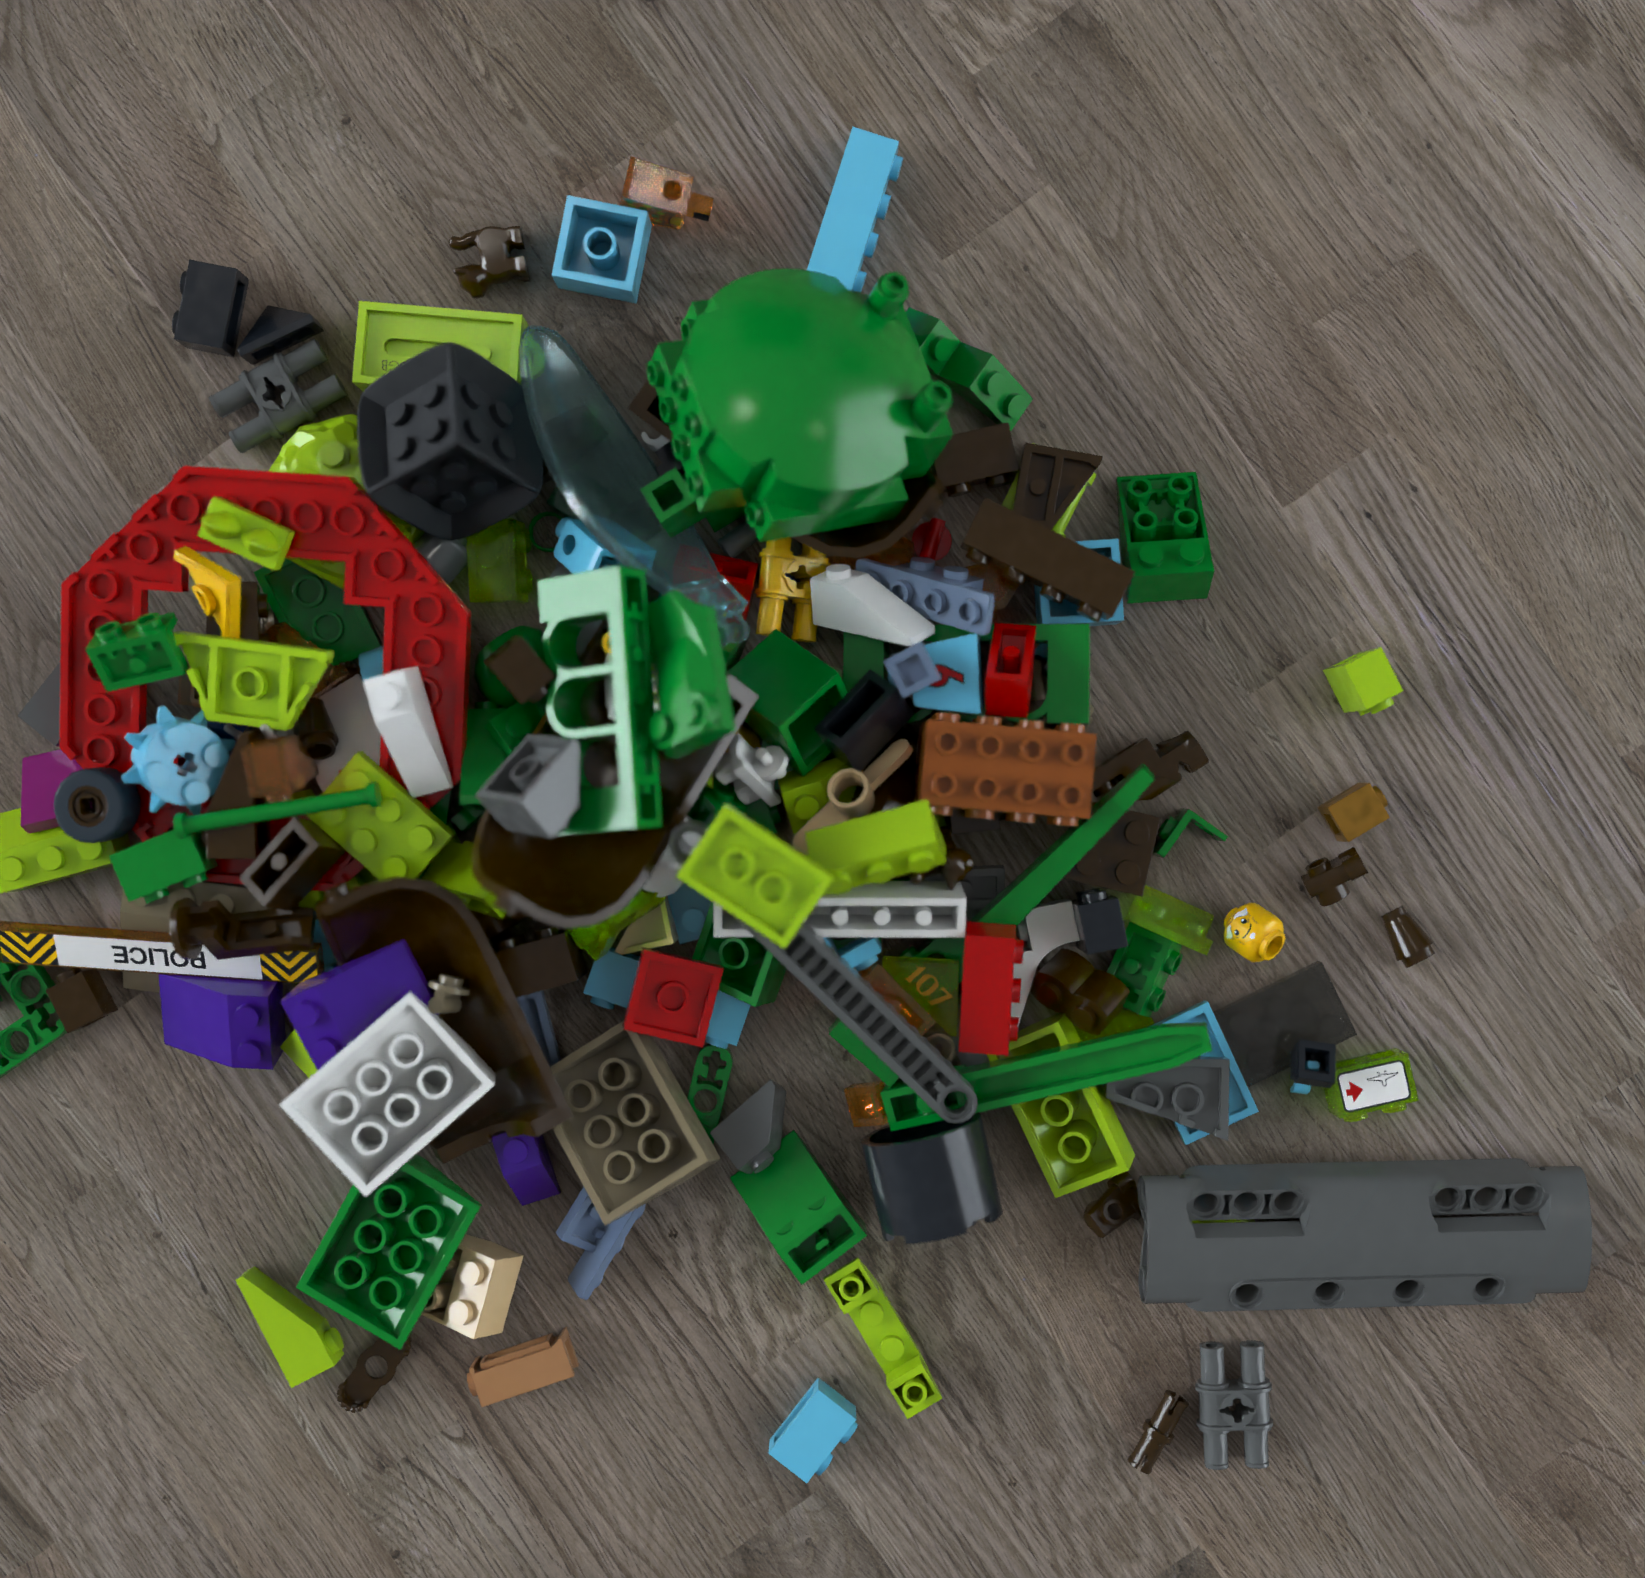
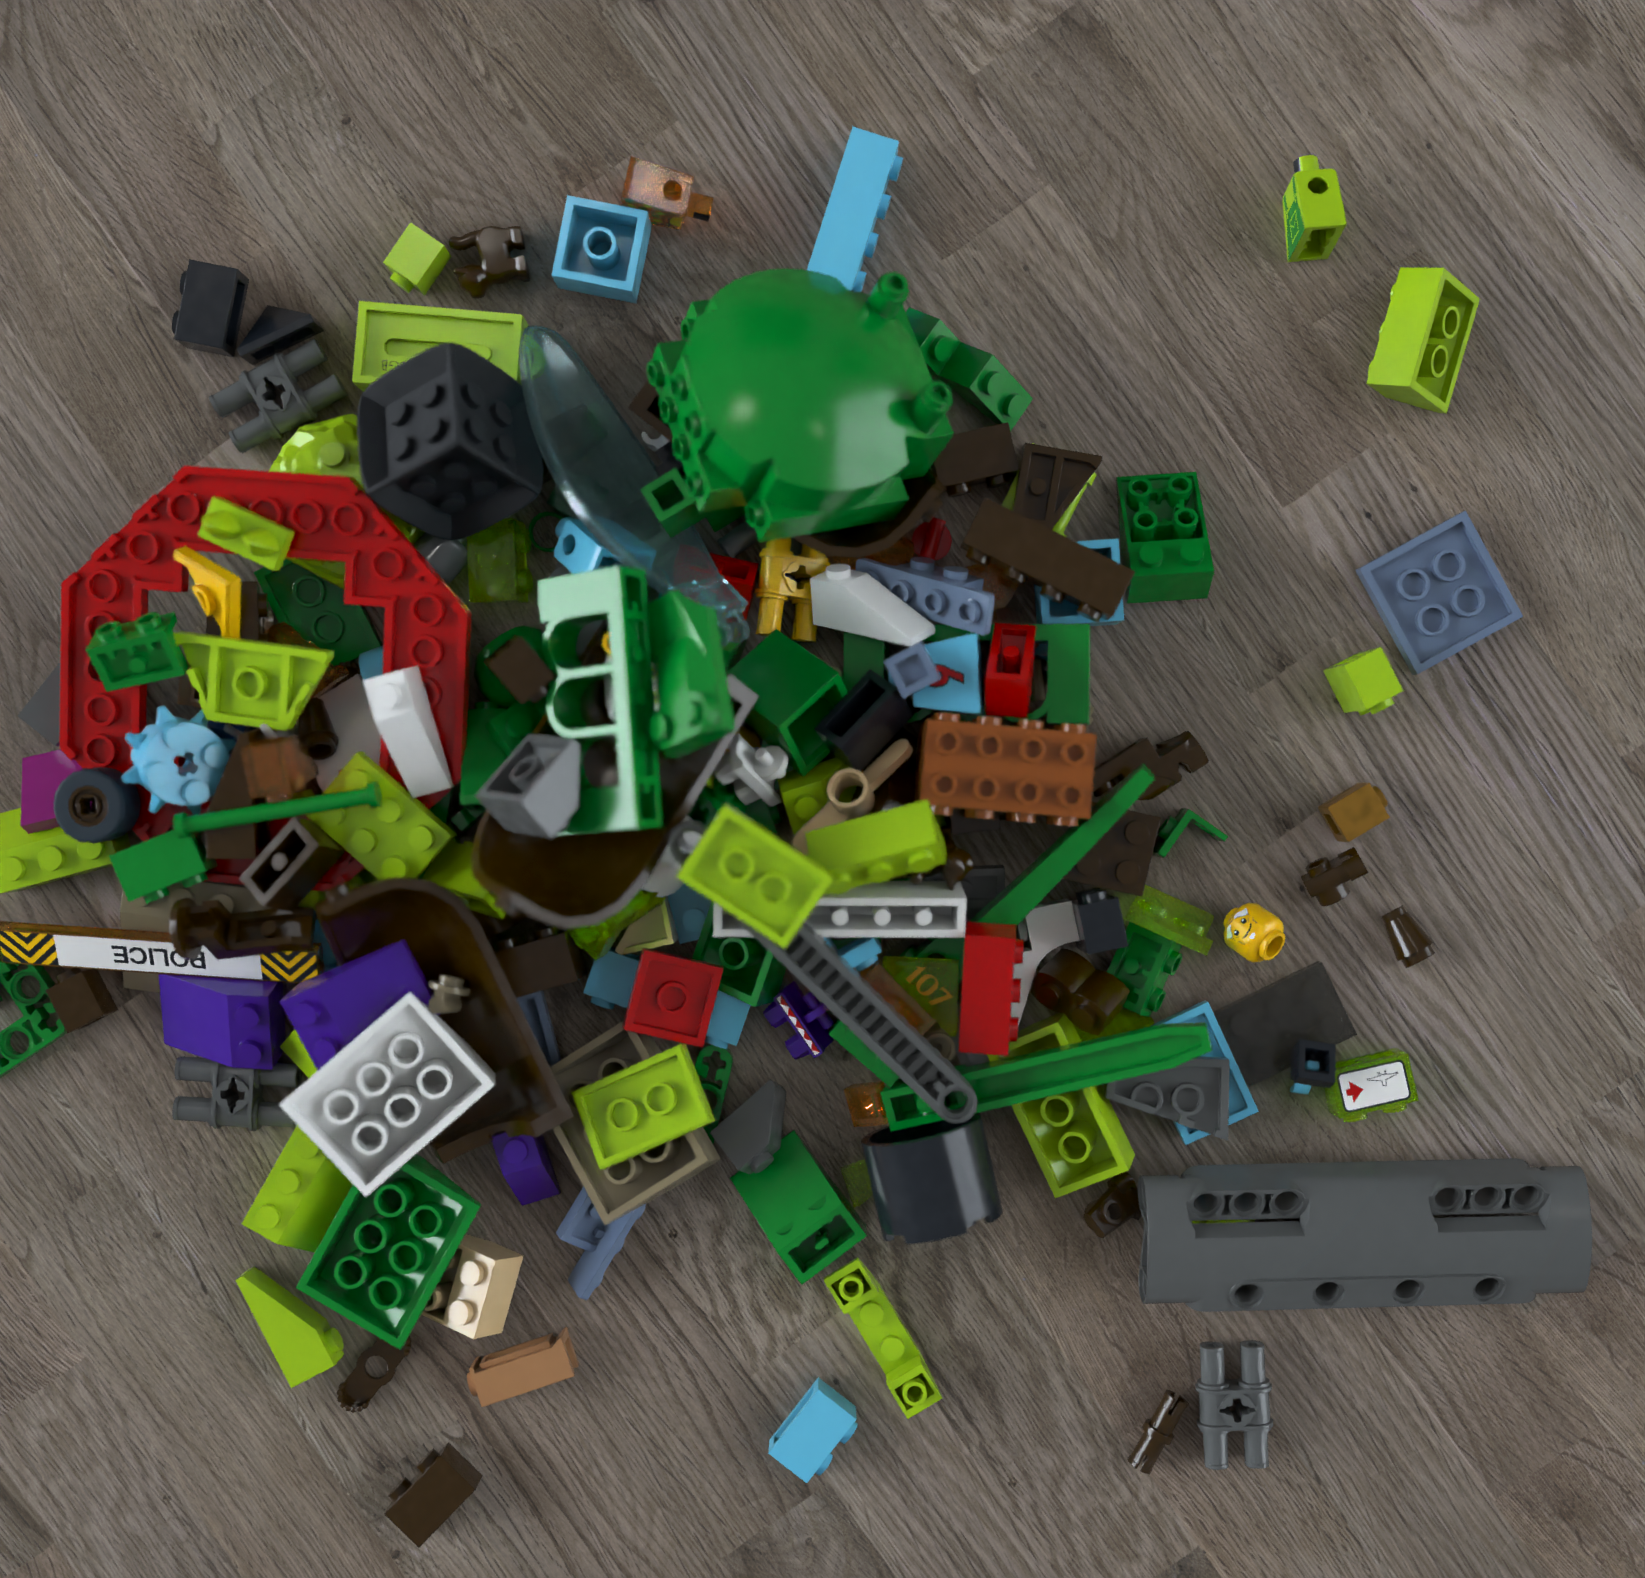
(225, 1106): none -> dark grey pin
(298, 1196): none -> lime slope
(416, 260): none -> lime brick
(433, 1494): none -> dark brown brick
(643, 1106): none -> lime tile
(806, 1017): none -> dark purple hips
(857, 1182): none -> clear neon green tile
(1312, 211): none -> lime torso
(1423, 338): none -> lime slope
(1439, 593): none -> sand blue plate

